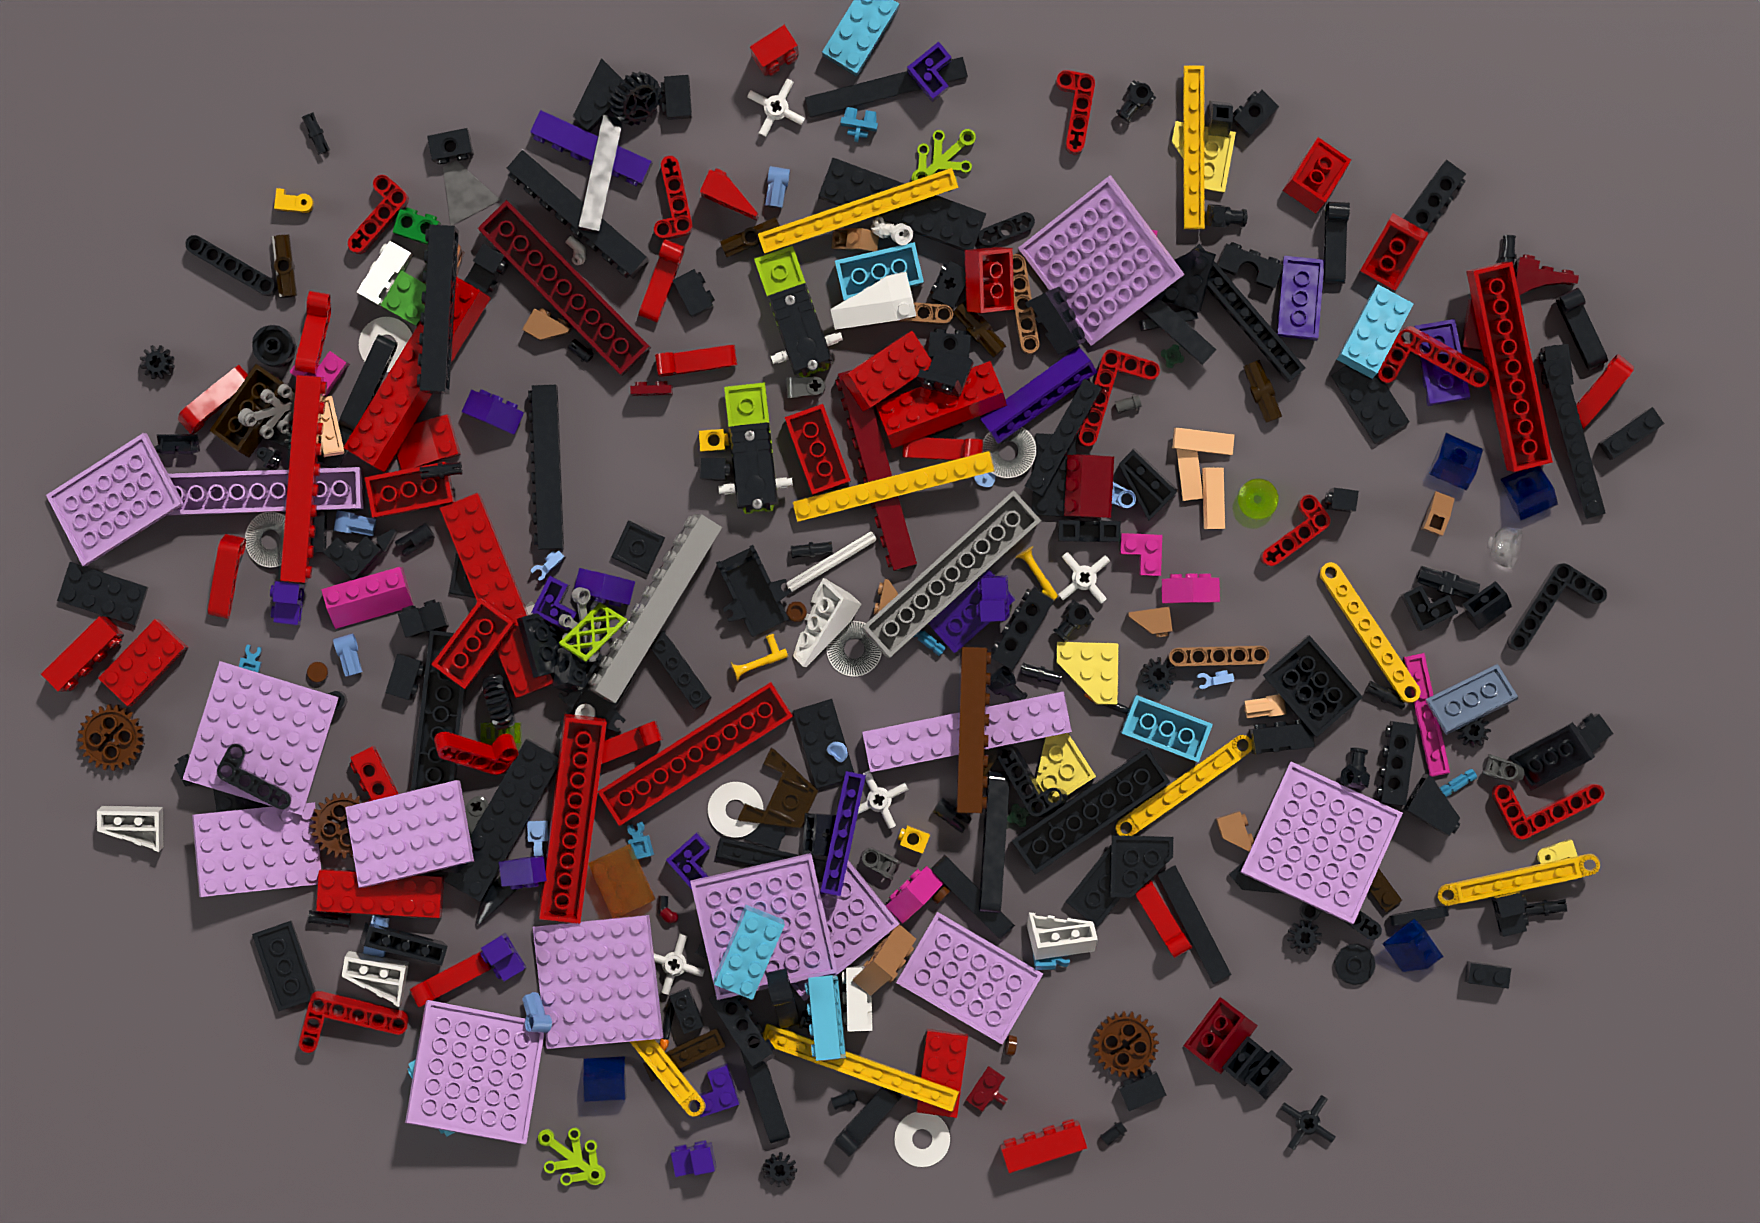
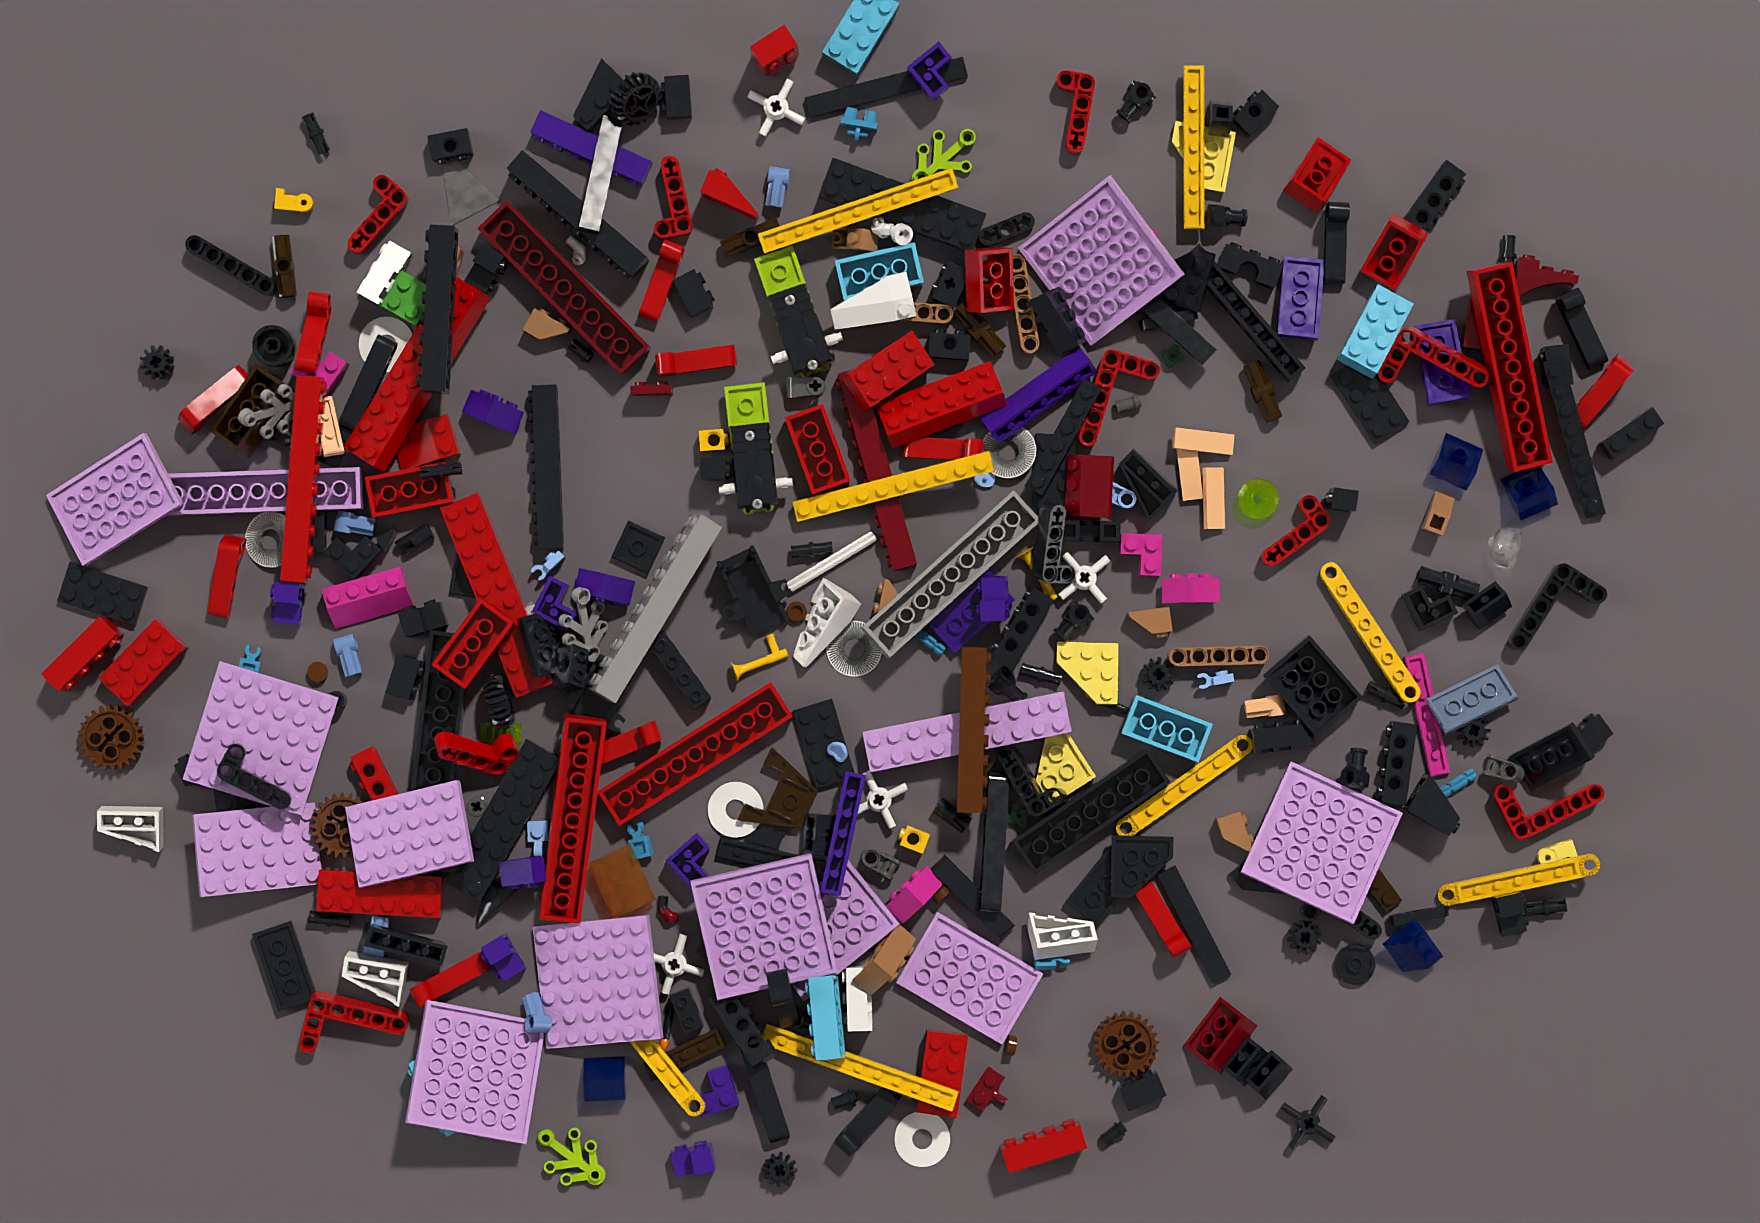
(177, 442): black hinge -> none
(270, 457): black hinge -> none
(415, 231): green brick -> none
(586, 710): white tile -> none
(589, 618): lime window -> none
(748, 952): medium azure brick -> none
(946, 373): black bracket -> none
(1051, 518): none -> black beam
(1488, 974): black brick -> none

